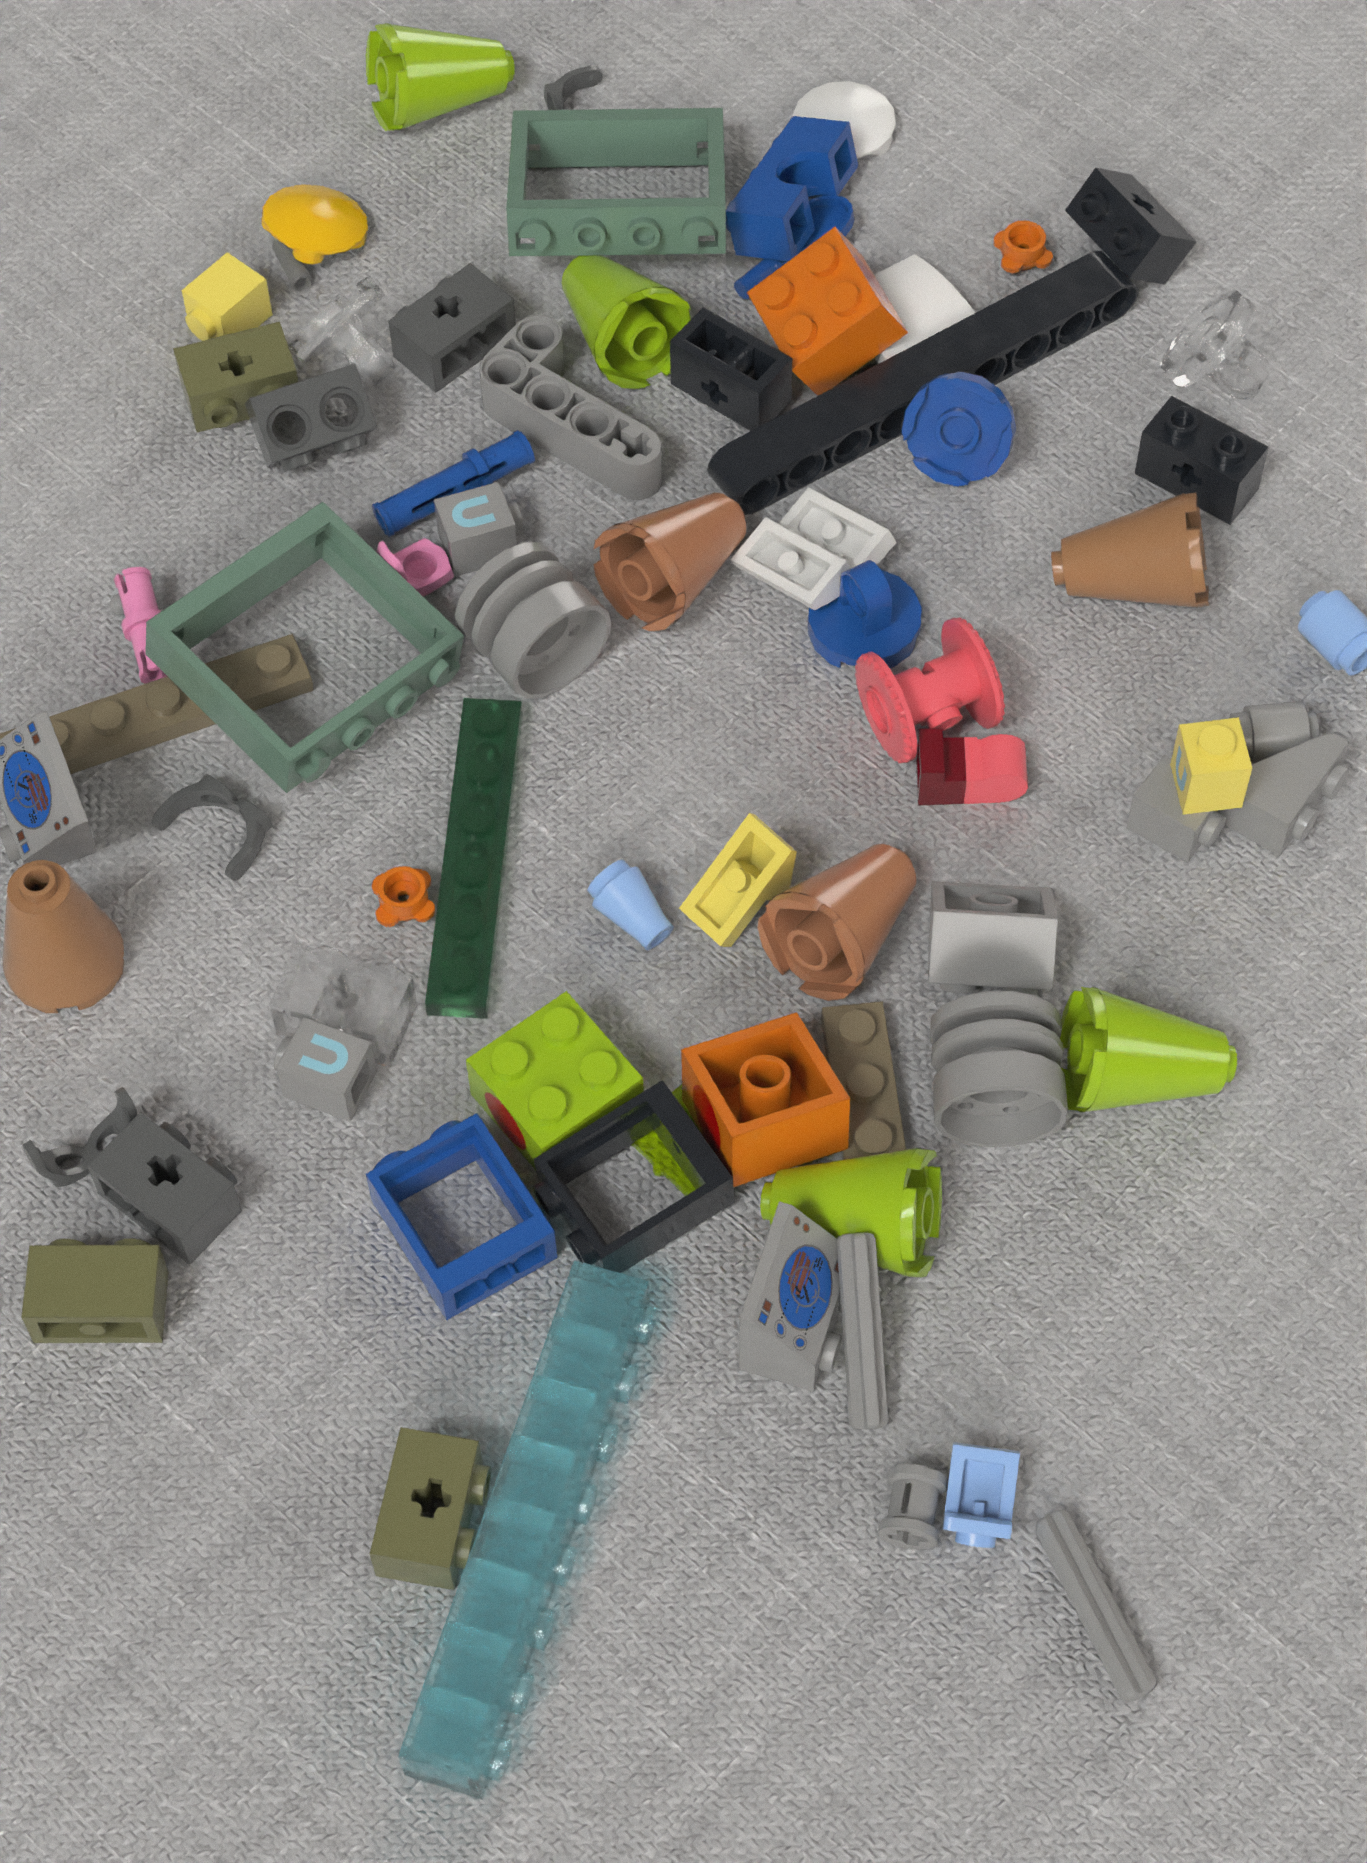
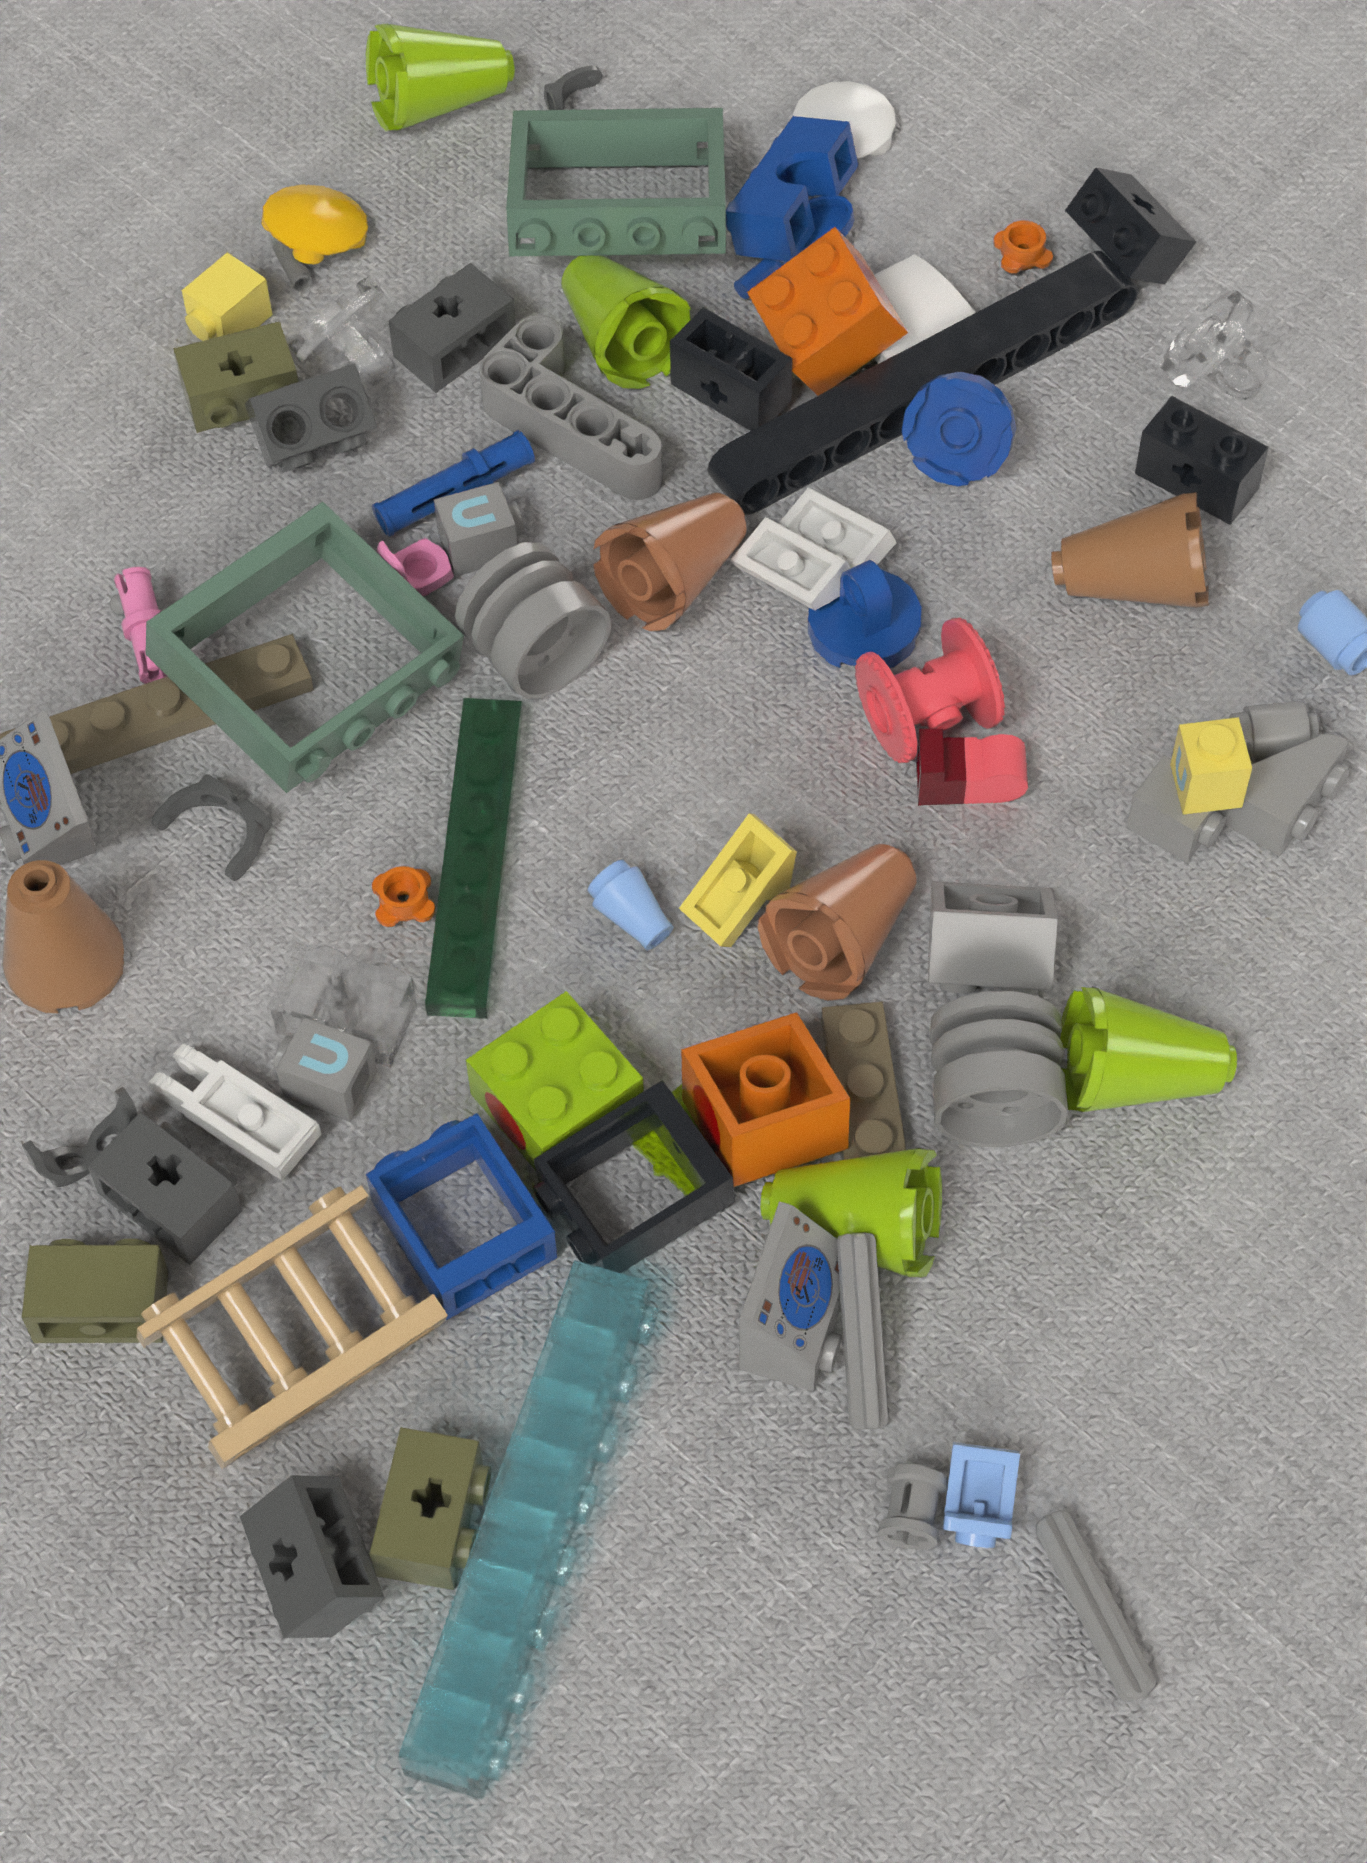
(239, 1112): none -> white hinge
(293, 1388): none -> tan fence
(311, 1557): none -> dark grey brick

